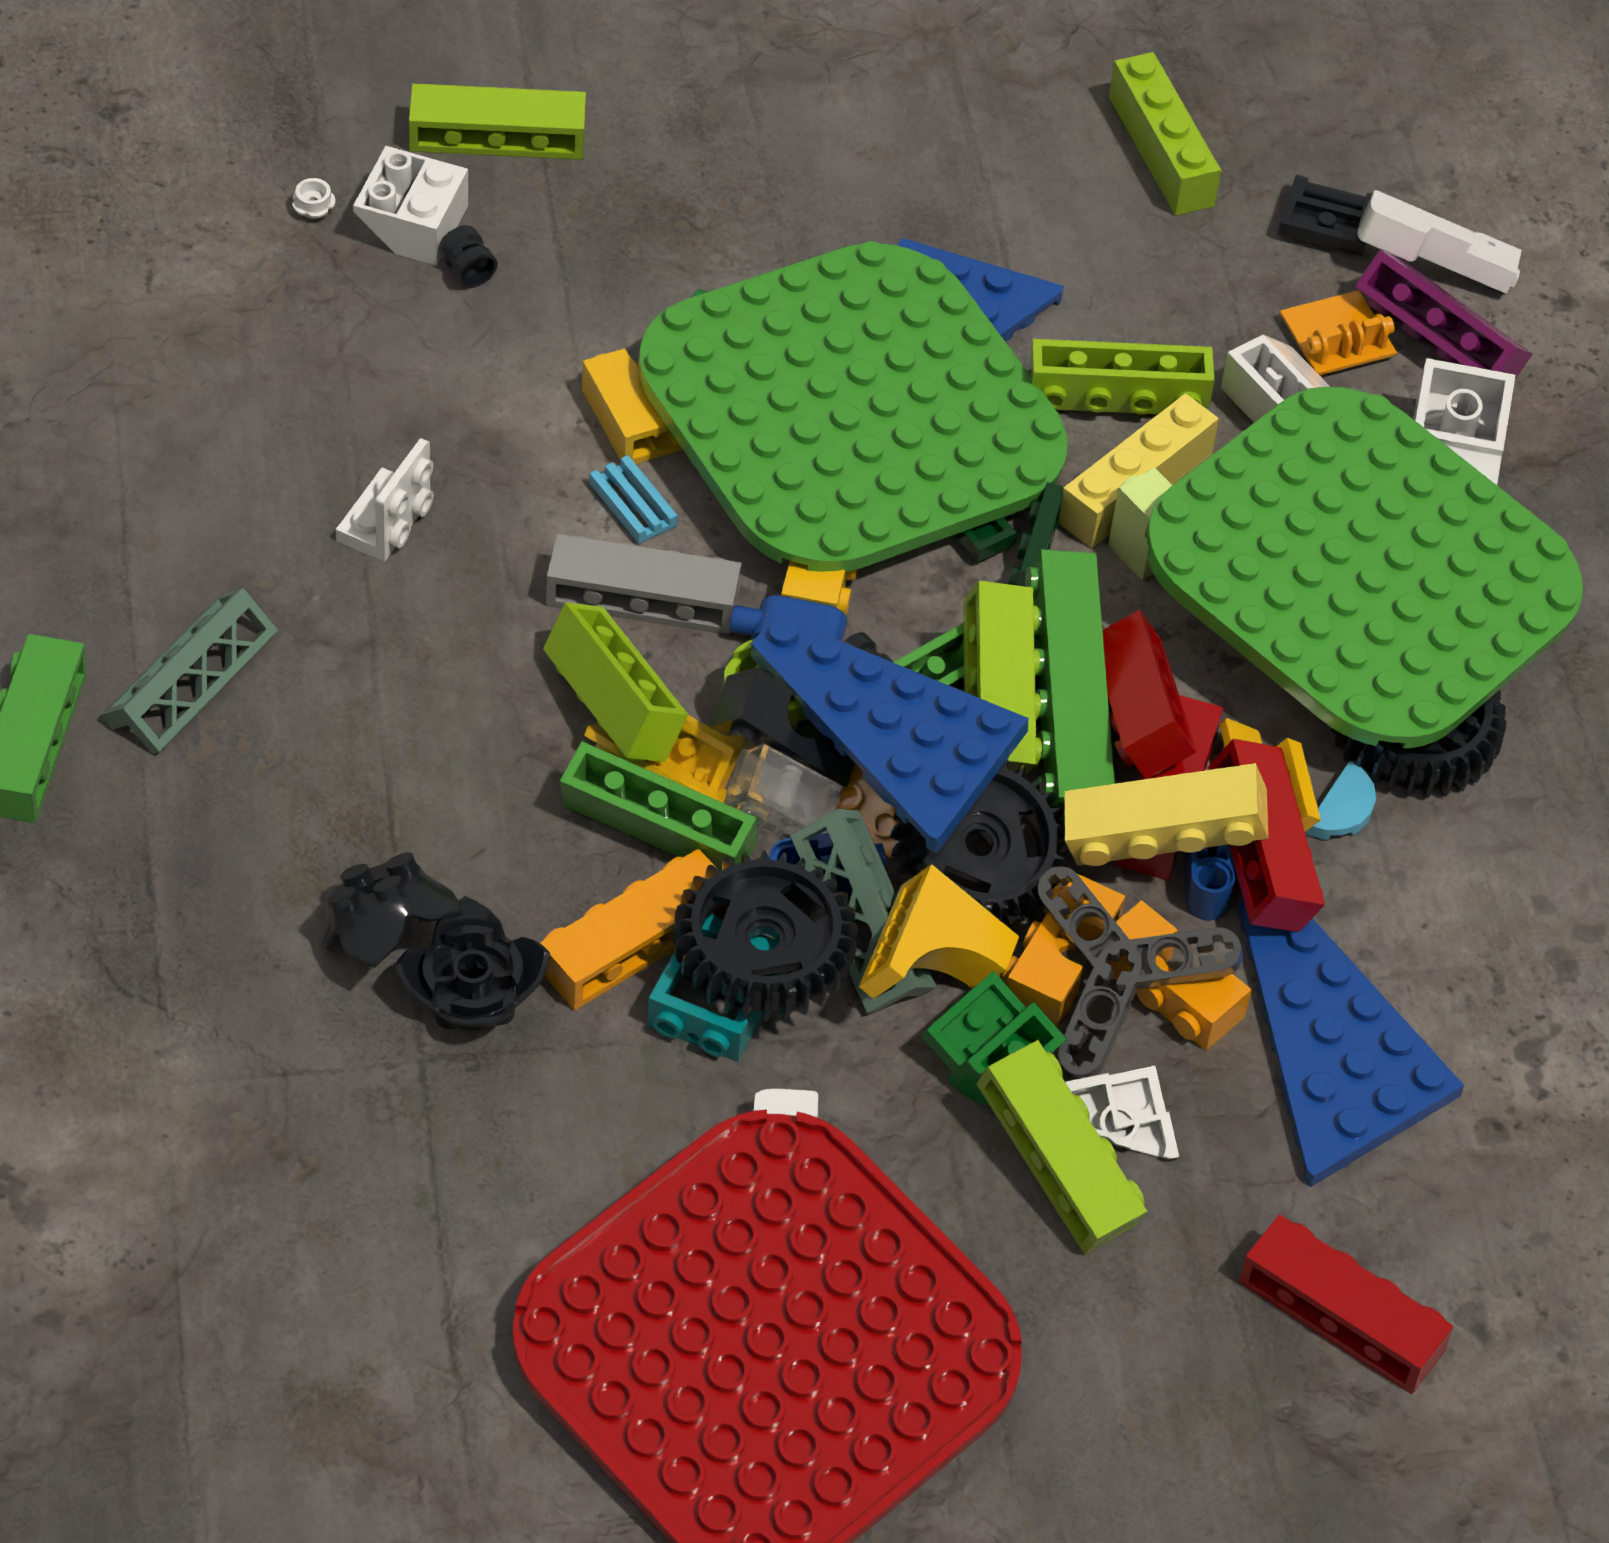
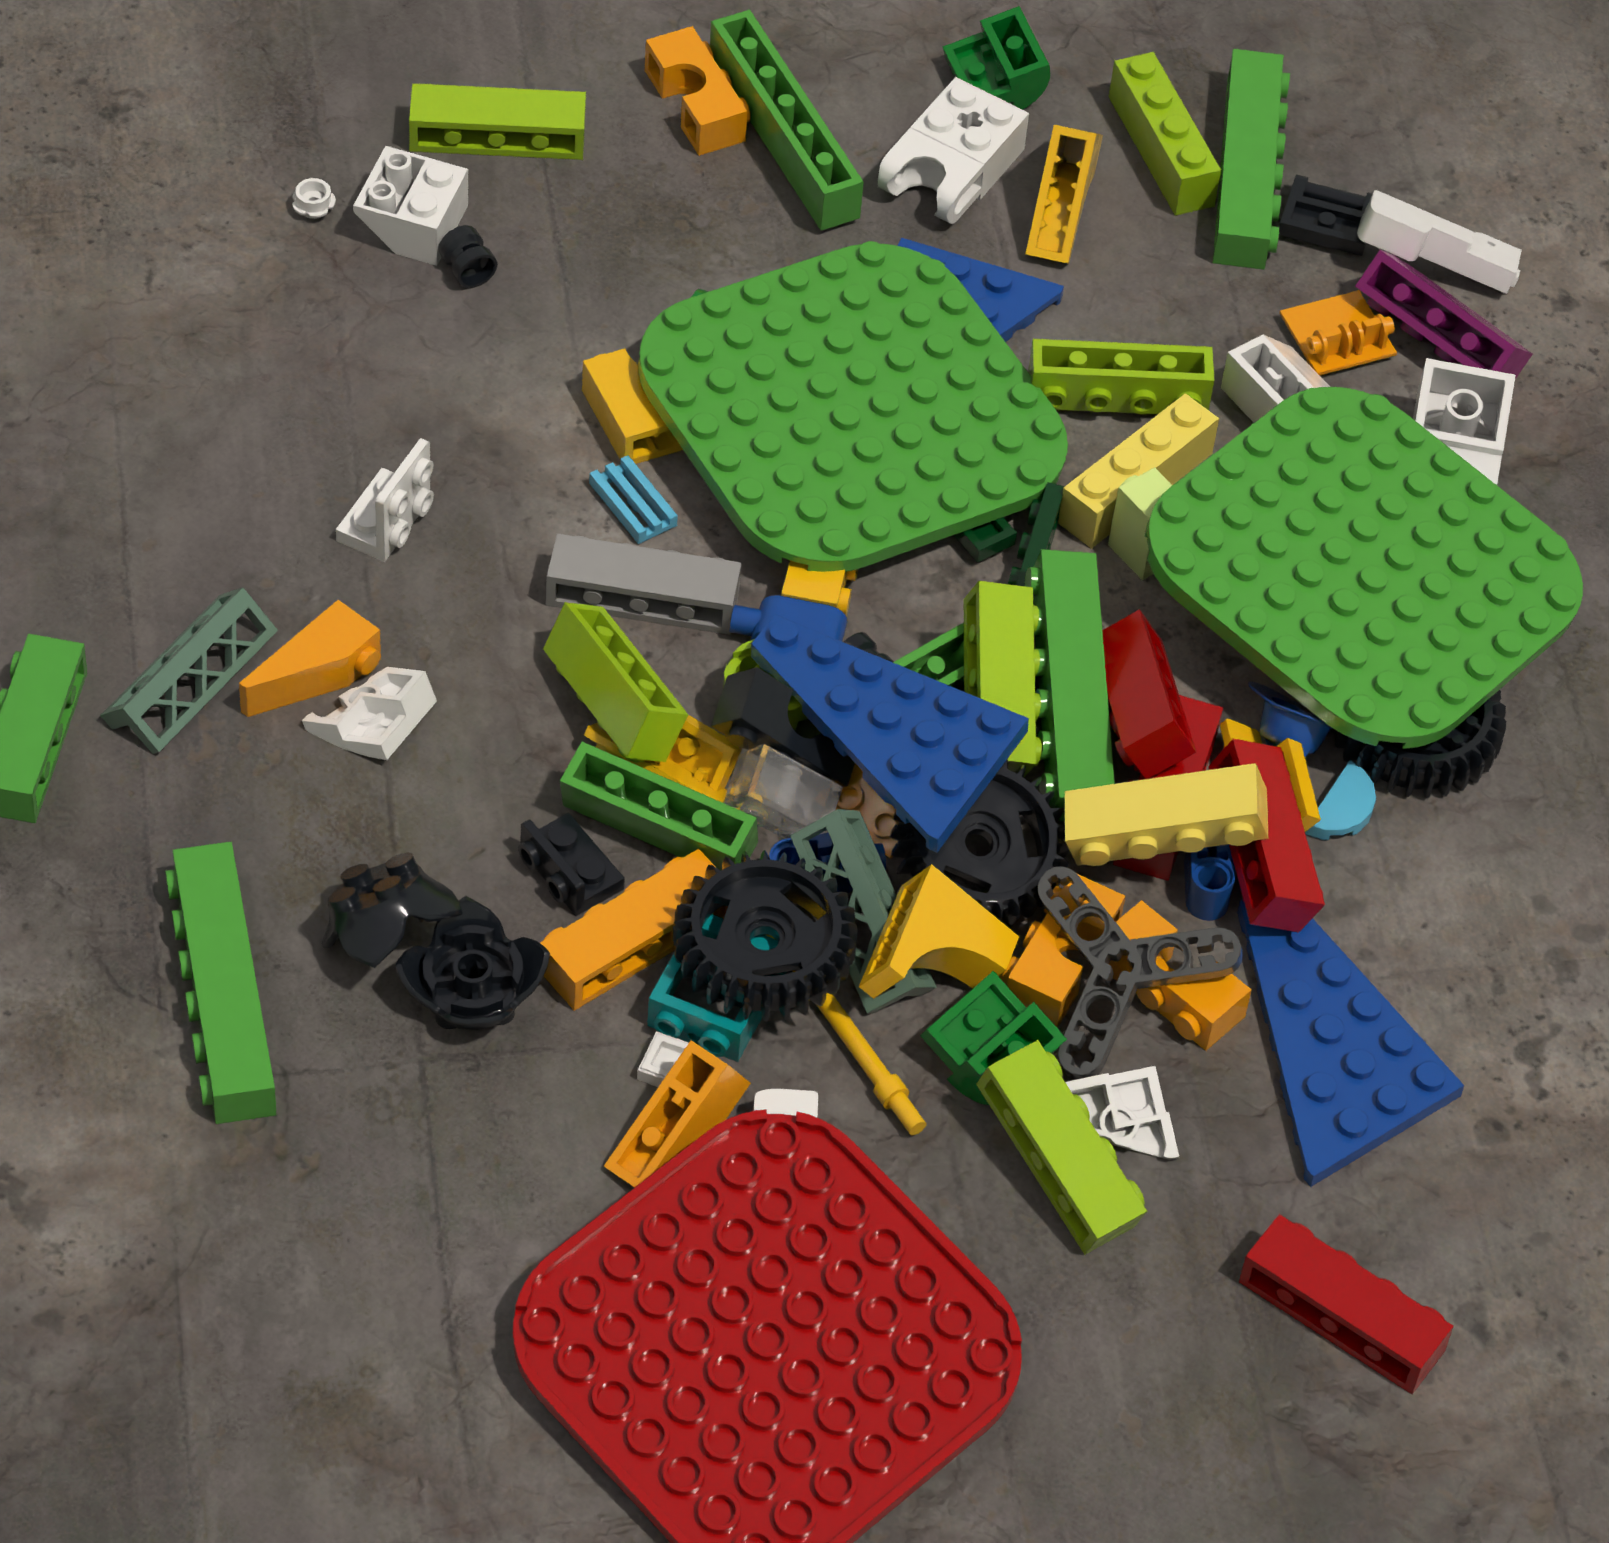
(223, 982): none -> bright green brick
(314, 662): none -> light orange slope
(376, 714): none -> white slope
(569, 863): none -> black bracket
(660, 1058): none -> white tile
(685, 1106): none -> light orange slope
(711, 110): none -> light orange arch
(787, 121): none -> bright green brick
(888, 1087): none -> yellow bar
(956, 148): none -> white brick
(1002, 59): none -> green brick
(1062, 192): none -> yellow arch
(1249, 159): none -> bright green brick
(1288, 719): none -> blue piece

